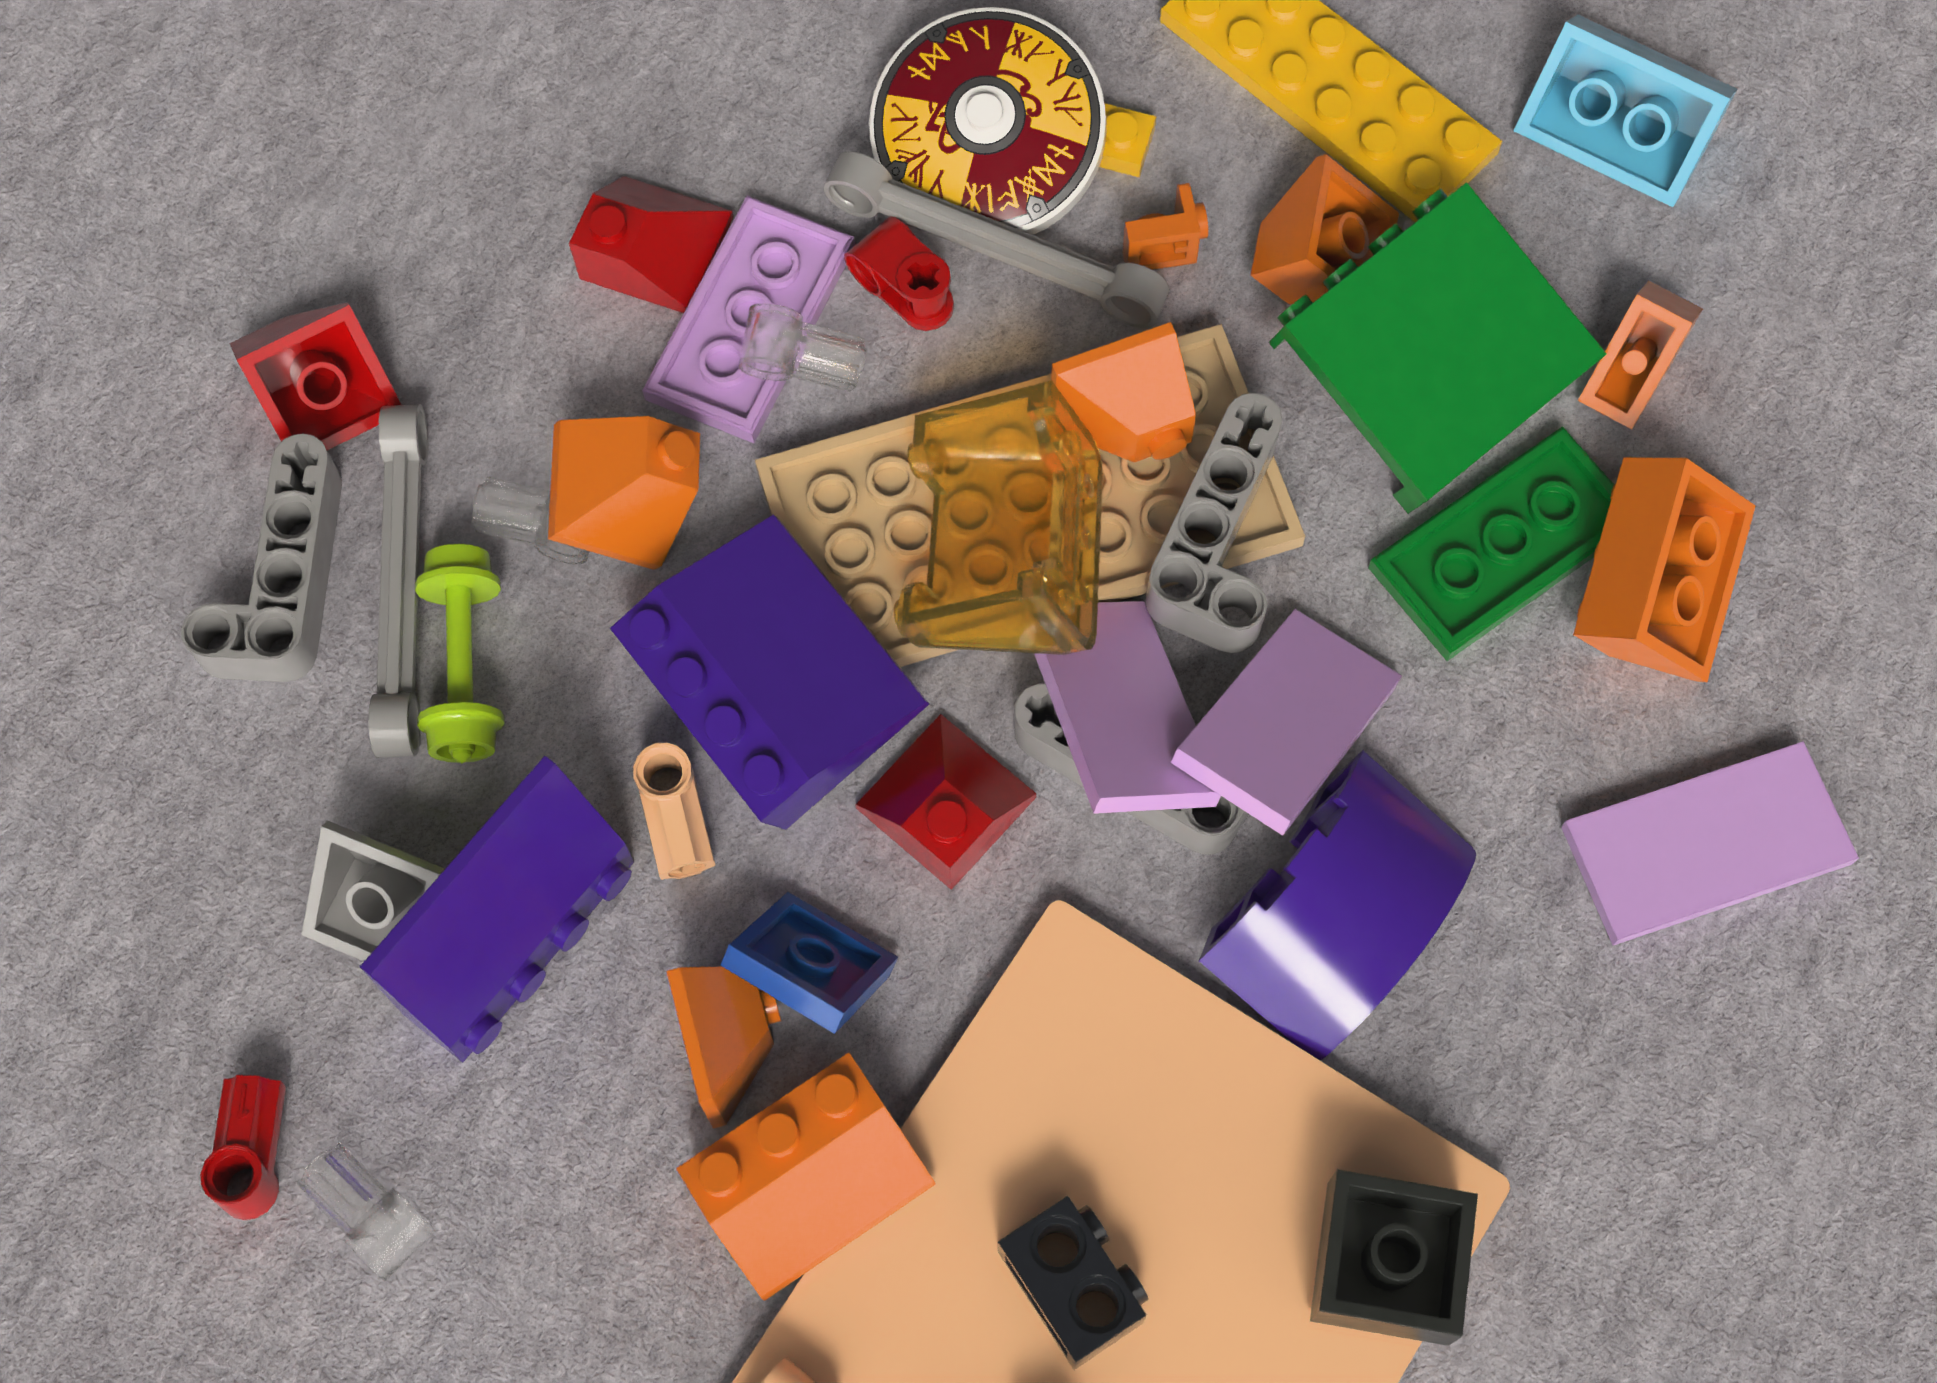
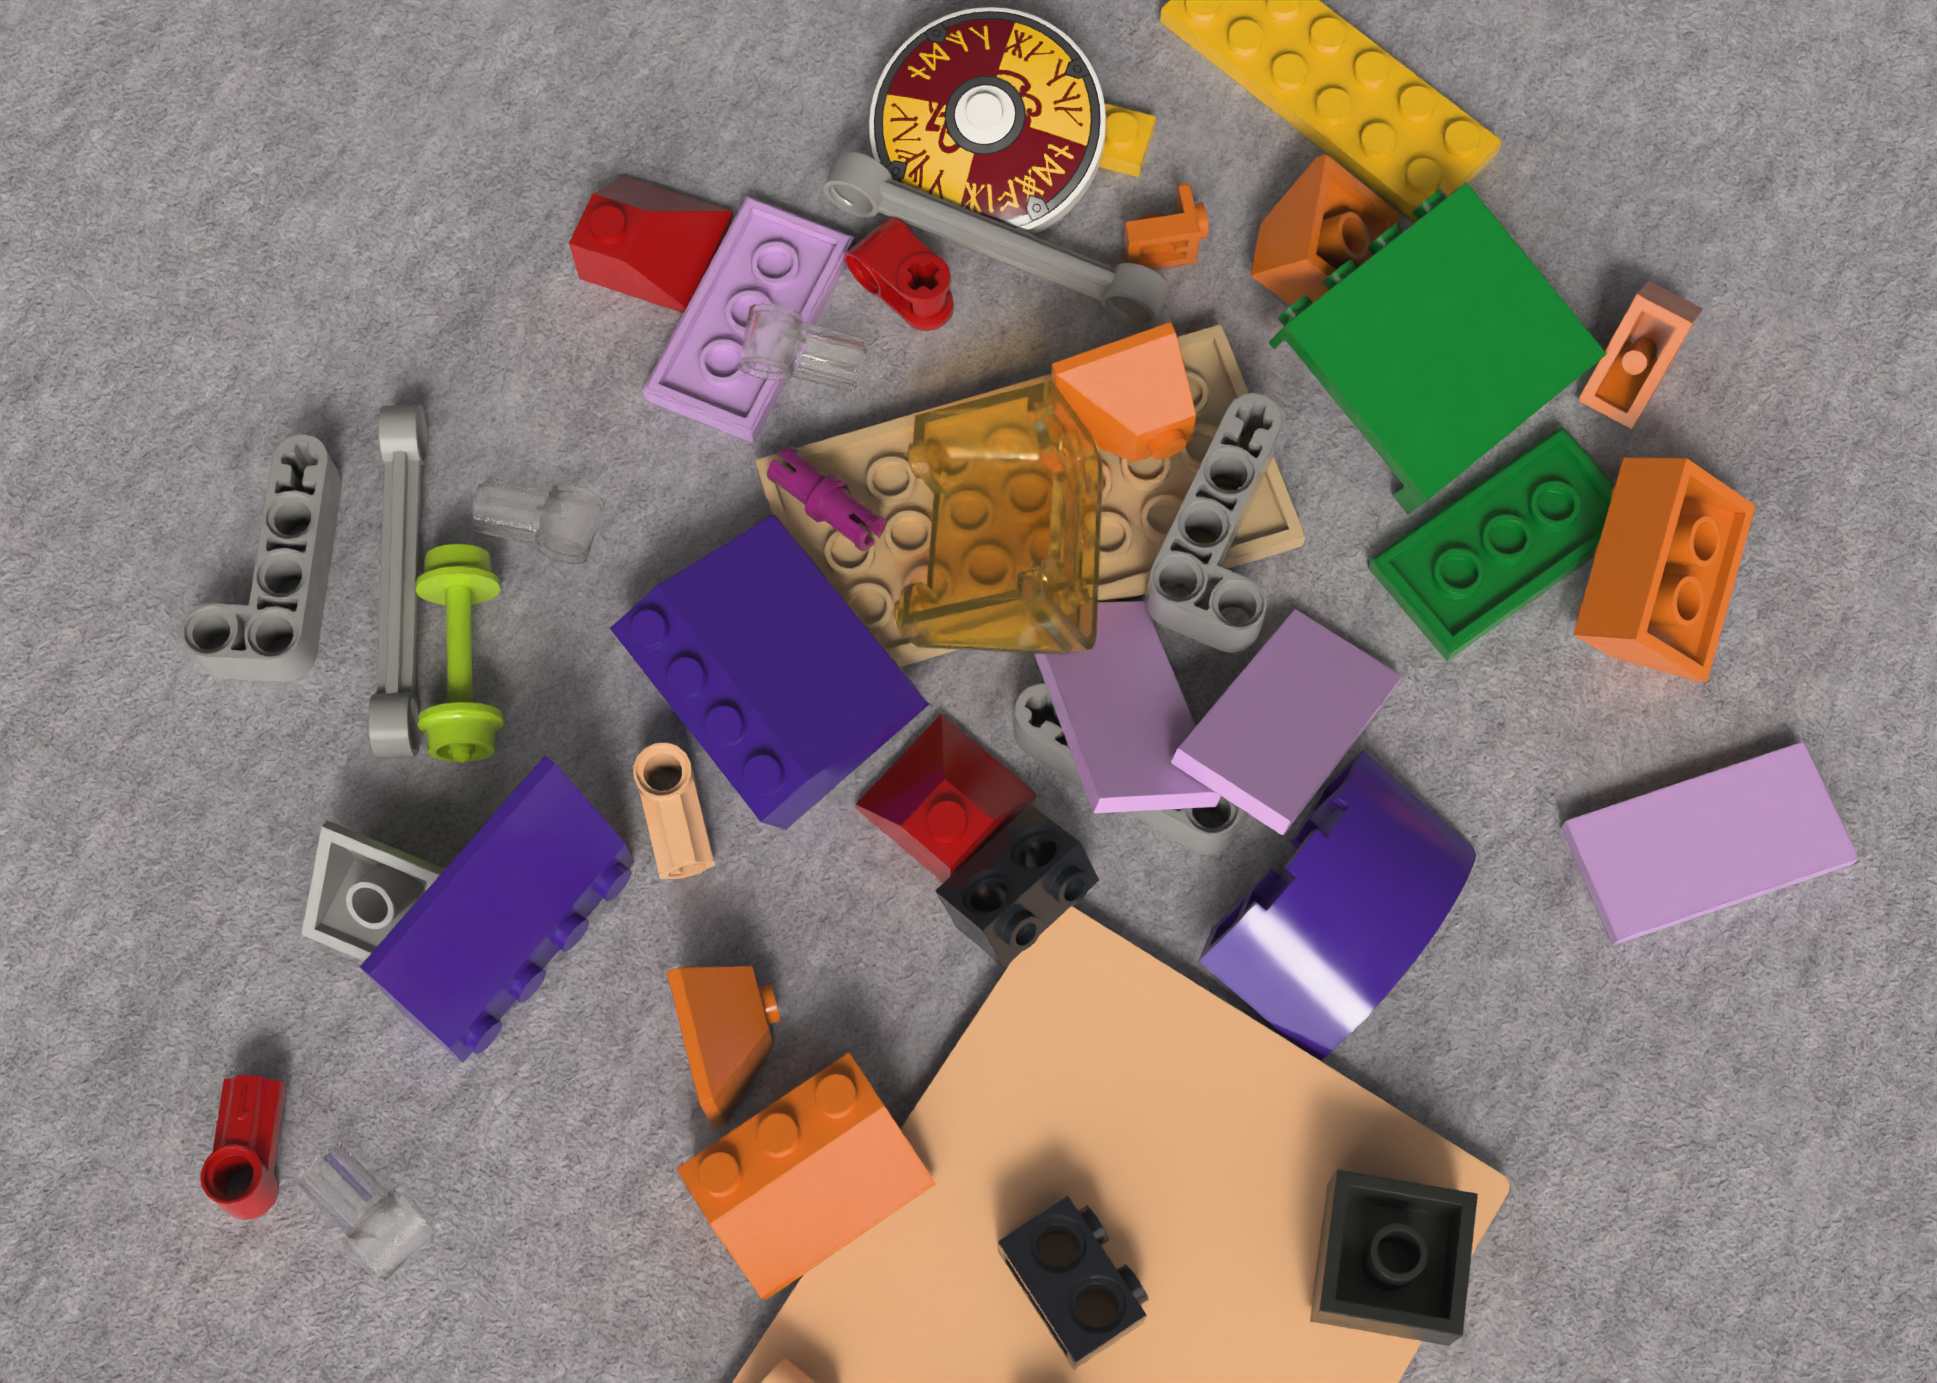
(316, 375): red slope -> none
(622, 486): orange slope -> none
(809, 961): blue tile -> none
(826, 498): none -> magenta pin
(1017, 885): none -> black brick
(1624, 109): medium azure slope -> none

